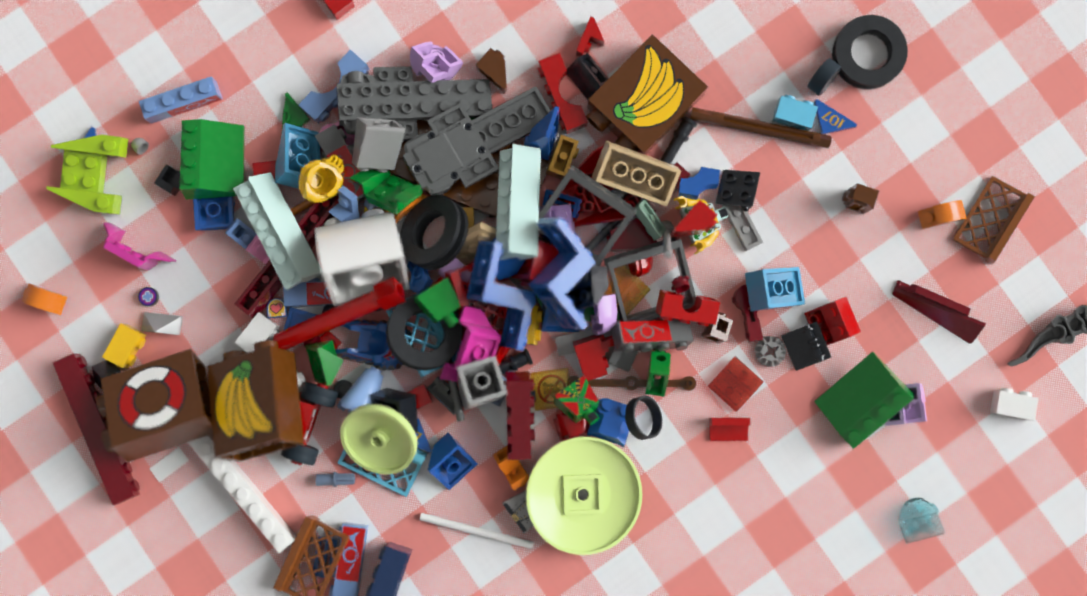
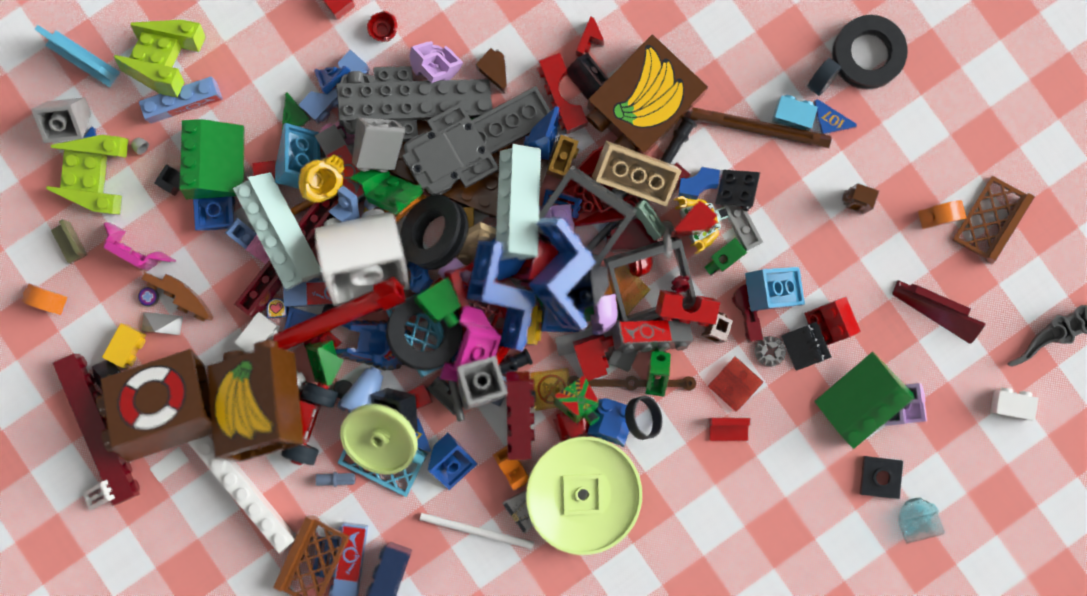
(62, 119): none -> light grey slope
(68, 242): none -> olive panel
(79, 56): none -> medium azure fence
(104, 492): none -> white tile
(157, 51): none -> lime wedge
(185, 297): none -> dark orange slope
(330, 77): none -> blue tile
(382, 26): none -> red hair
(732, 250): none -> green torso
(870, 469): none -> black piece

